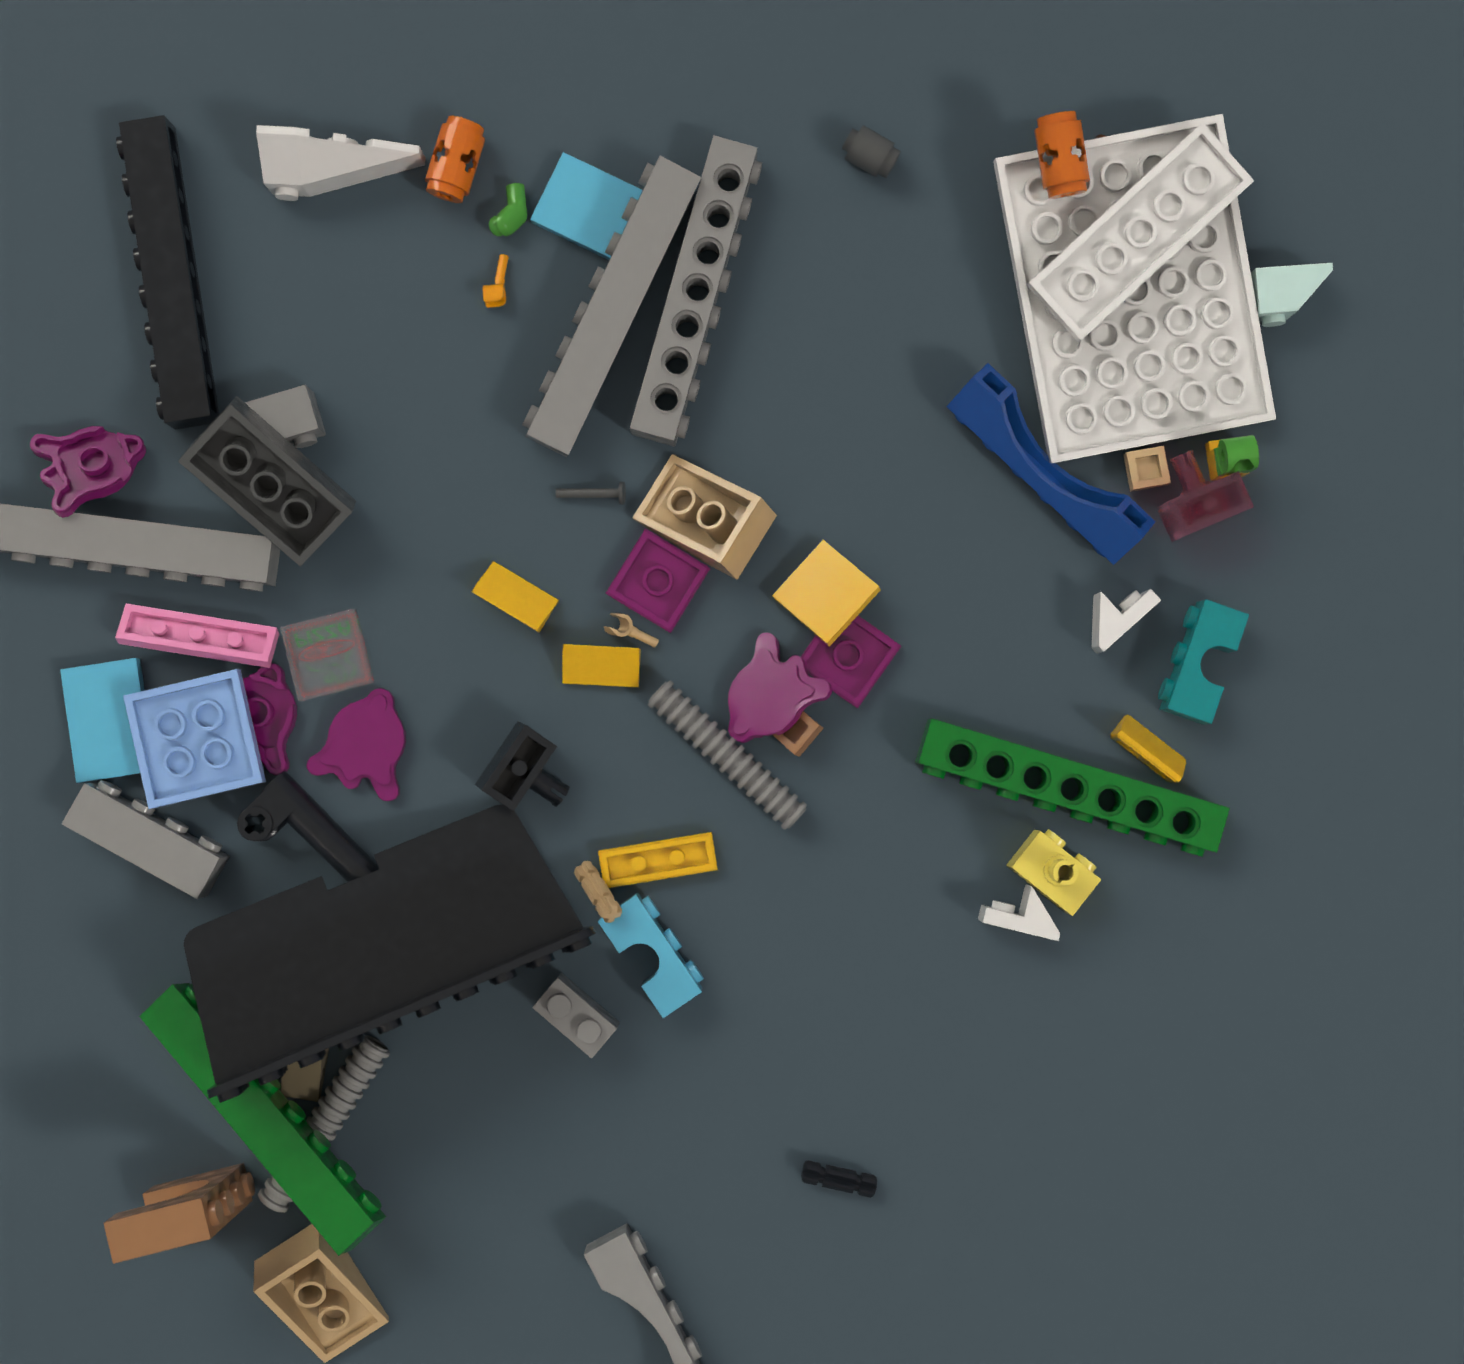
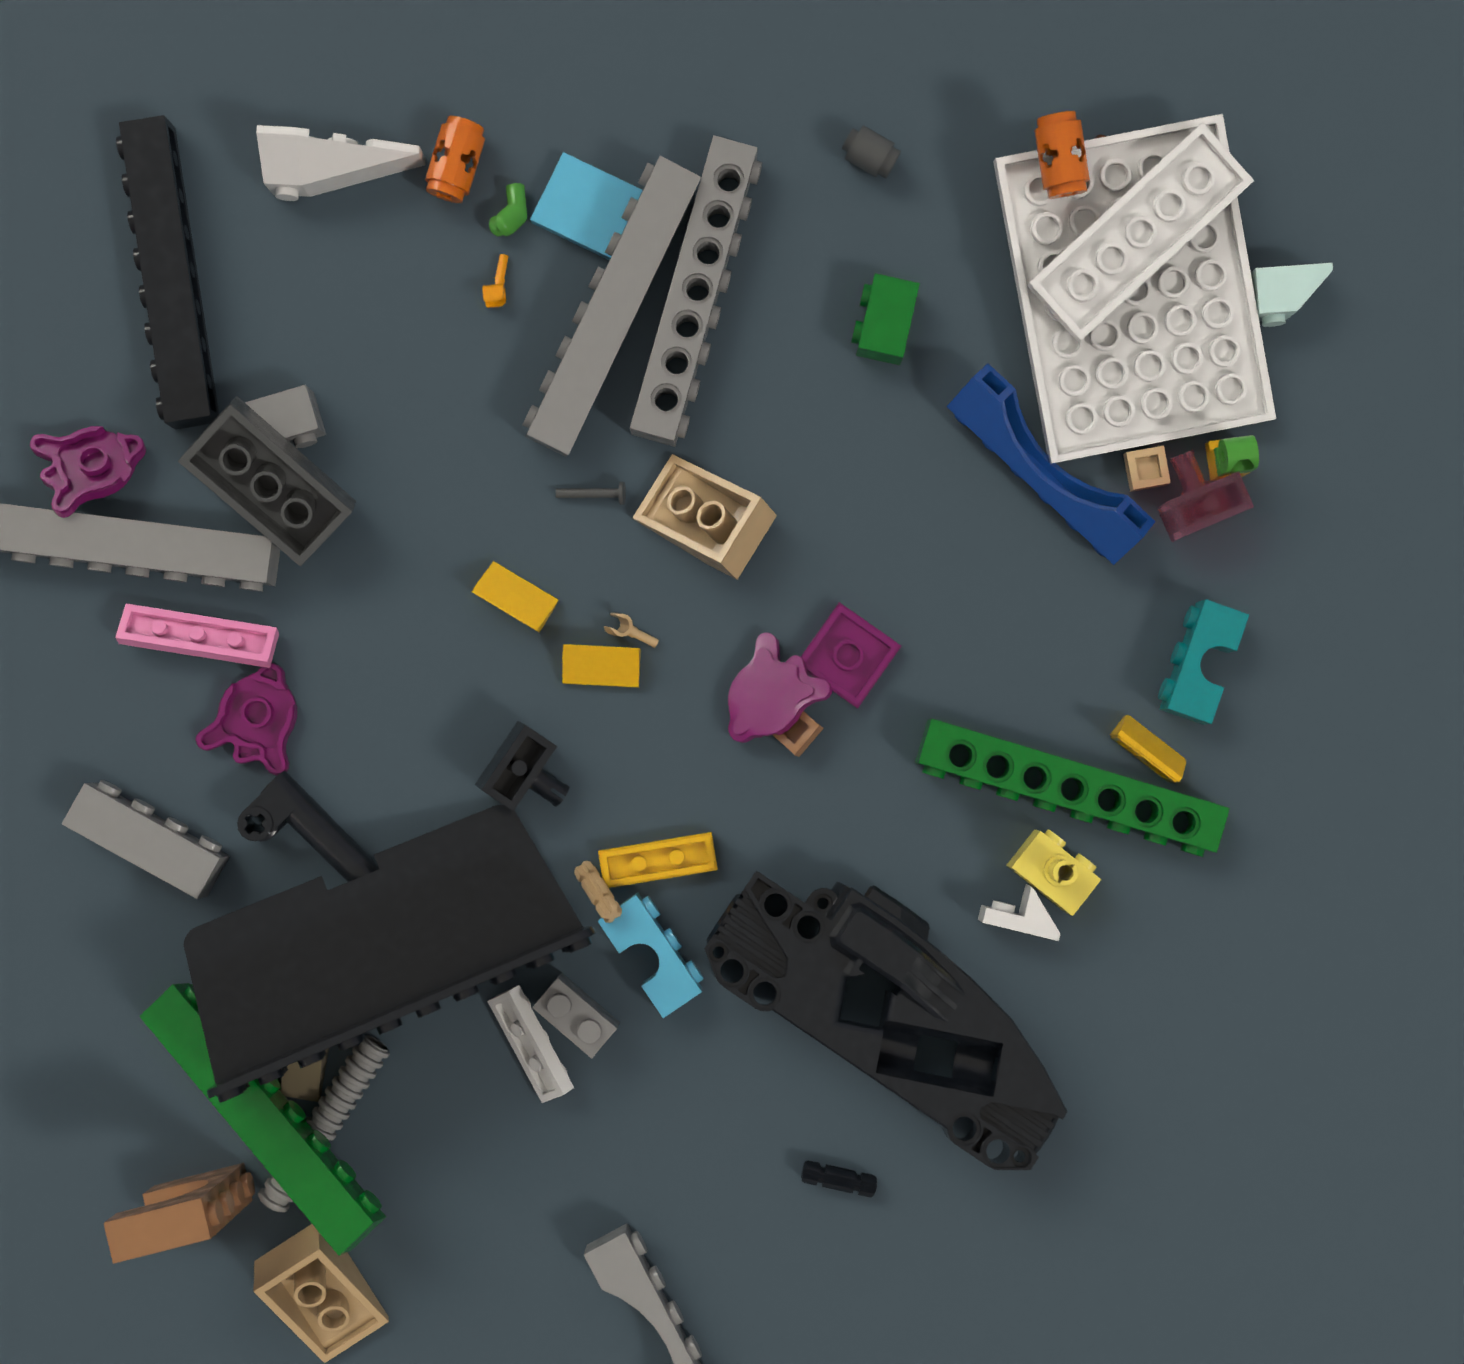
(99, 719): medium azure tile -> none
(194, 738): light blue plate -> none
(327, 654): clear tile -> none
(364, 743): magenta tile -> none
(530, 1044): none -> white plate
(658, 581): magenta tile -> none
(727, 754): light grey piece -> none
(826, 592): yellow tile -> none
(886, 319): none -> green brick
(932, 1001): none -> black piece
(1111, 624): white slope -> none

